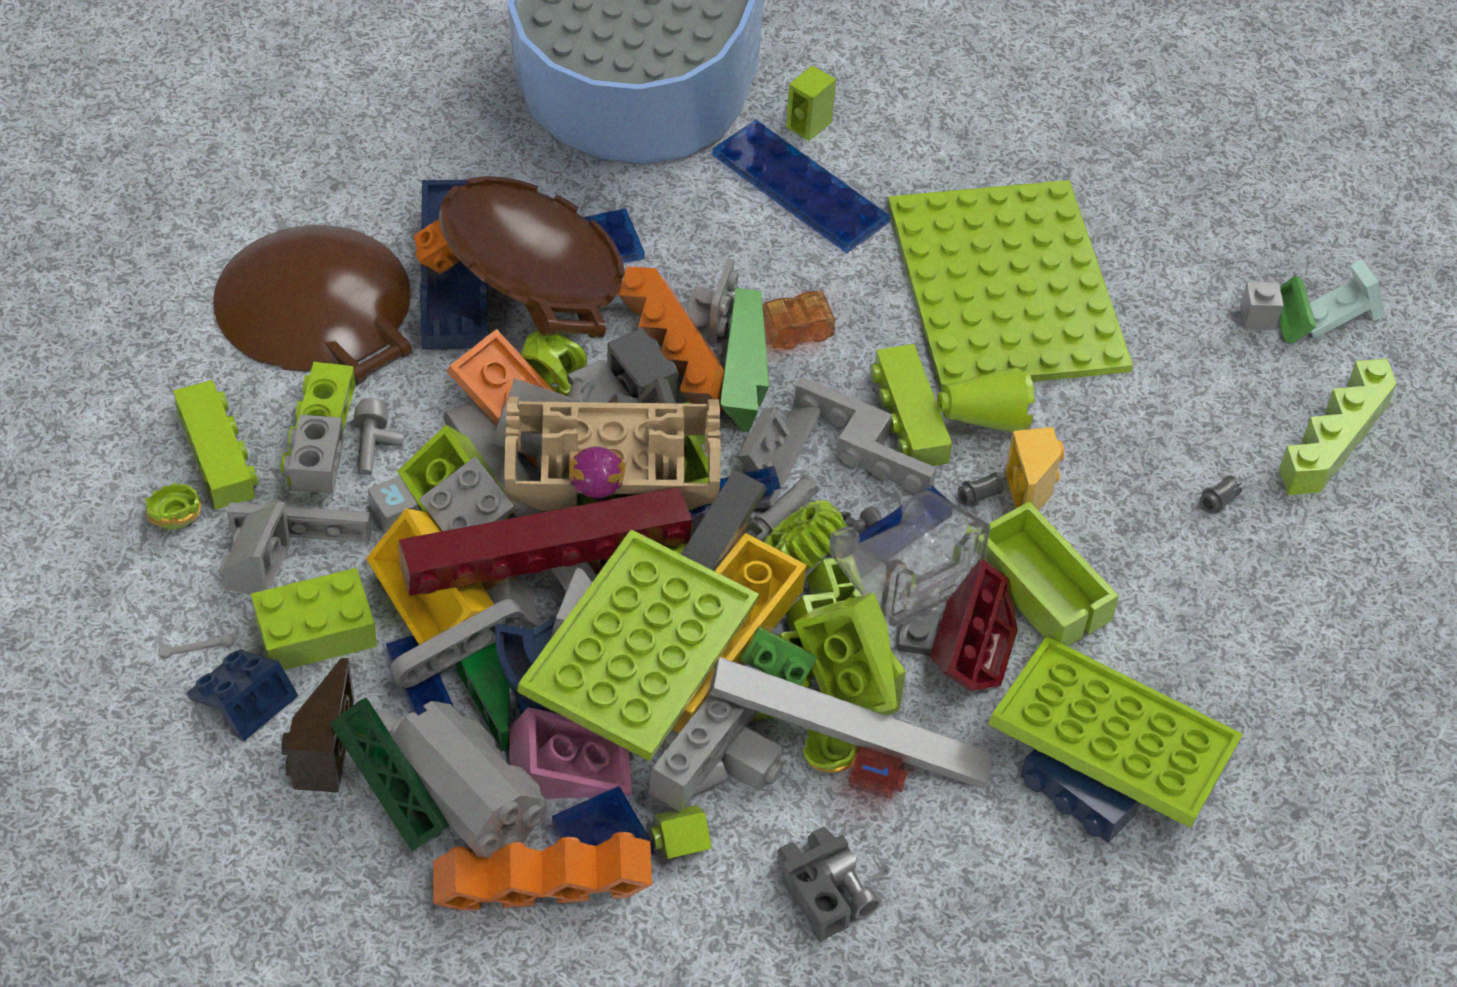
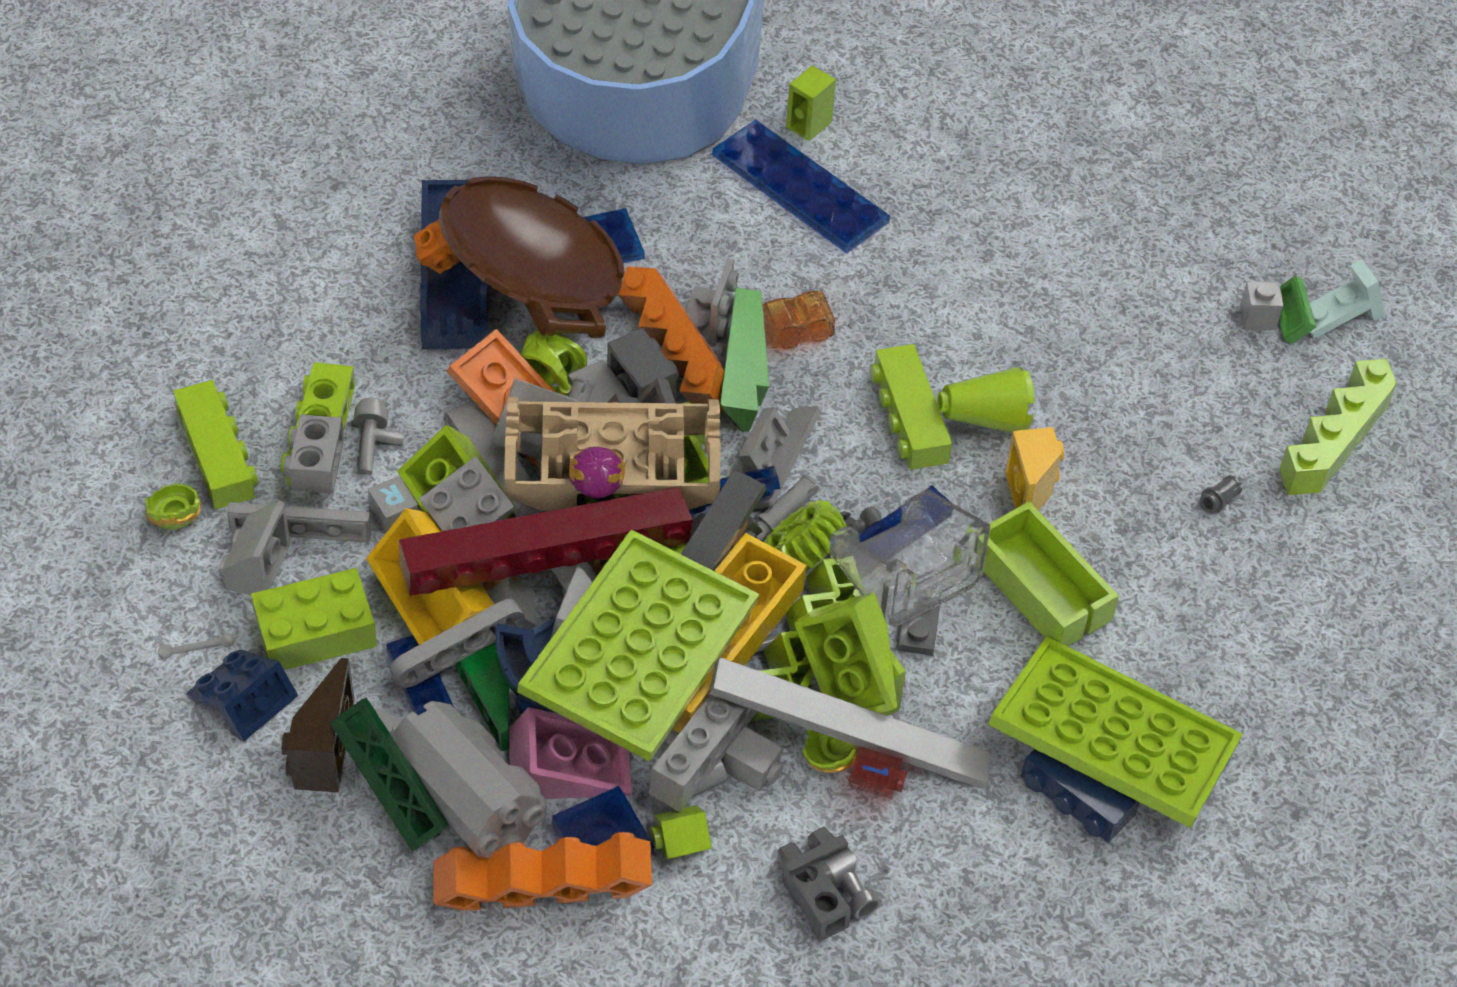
(315, 299): reddish brown dish -> none
(778, 657): bright green hips -> none
(864, 436): light grey bracket -> none
(977, 630): dark red wedge -> none
(980, 489): dark grey pin -> none
(1008, 283): lime plate -> none

